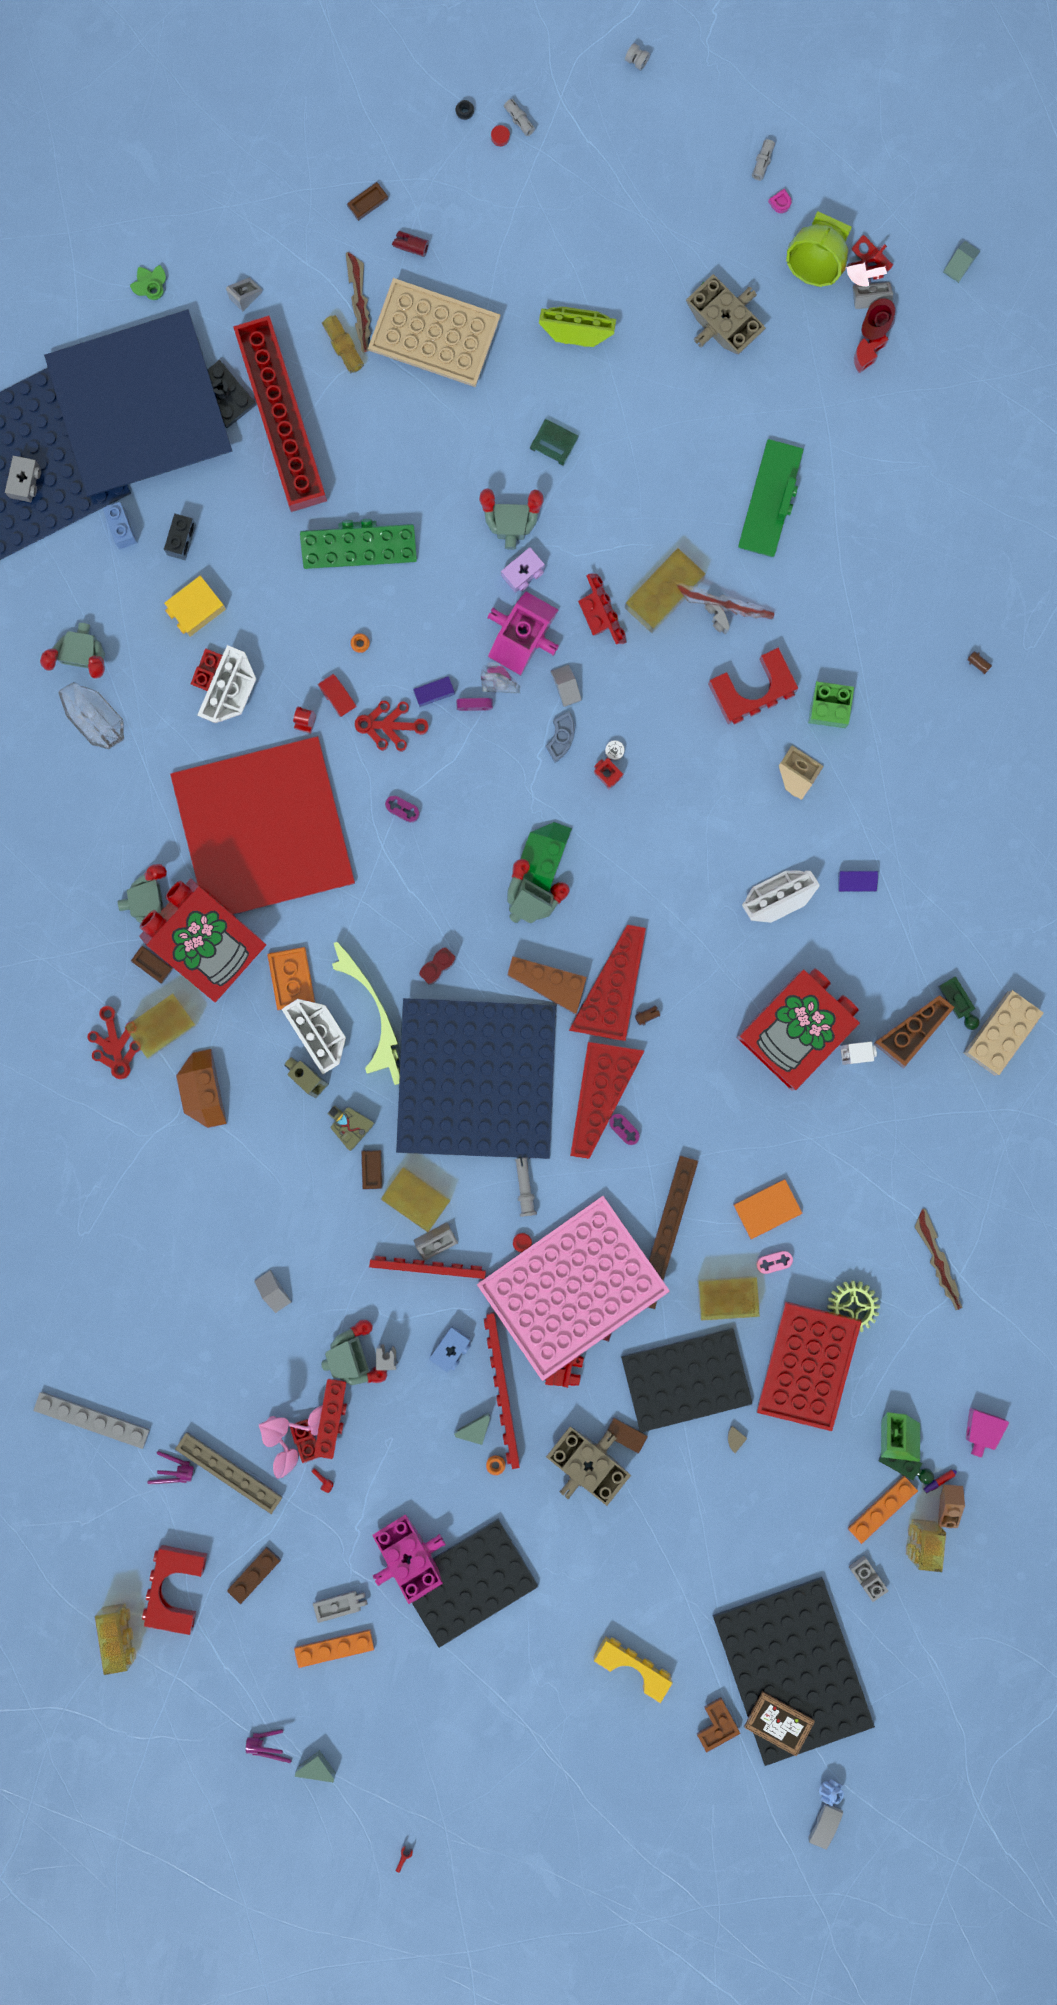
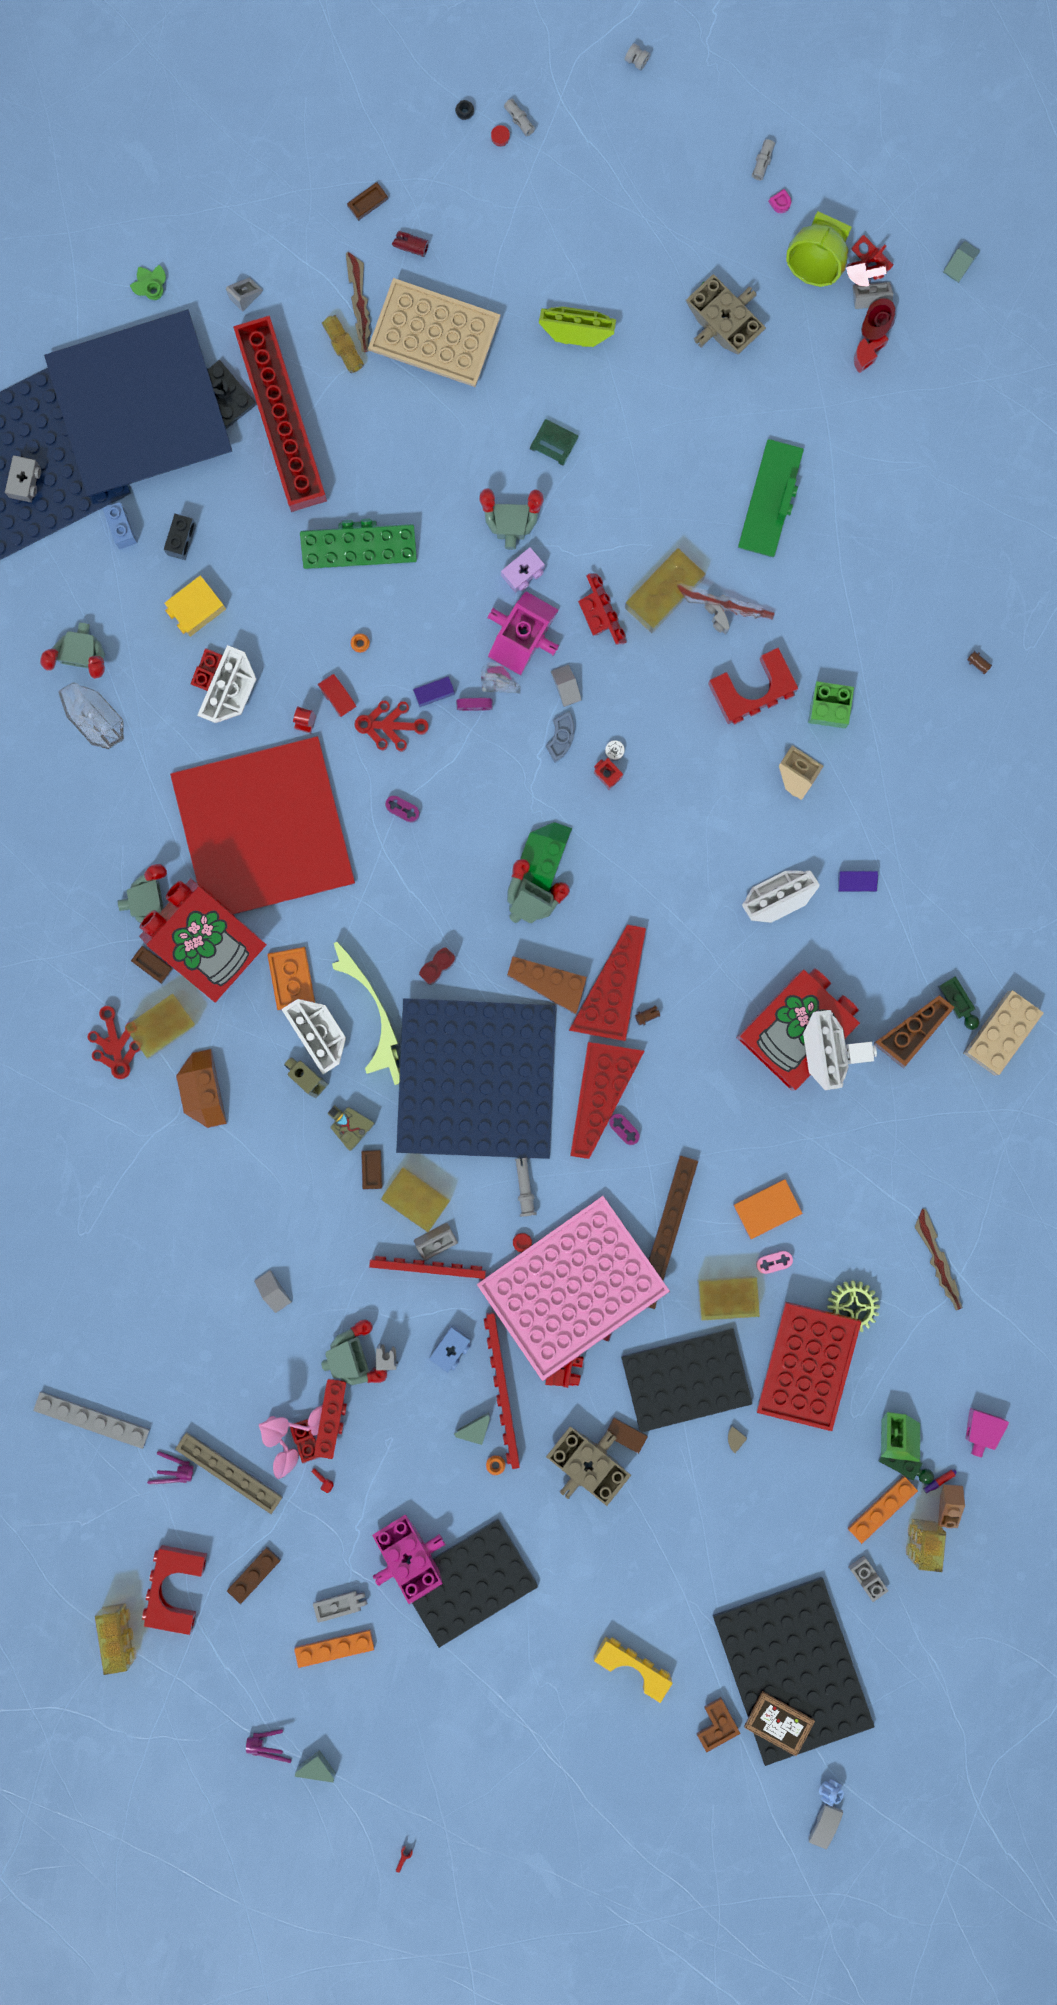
(826, 1050): none -> white wedge

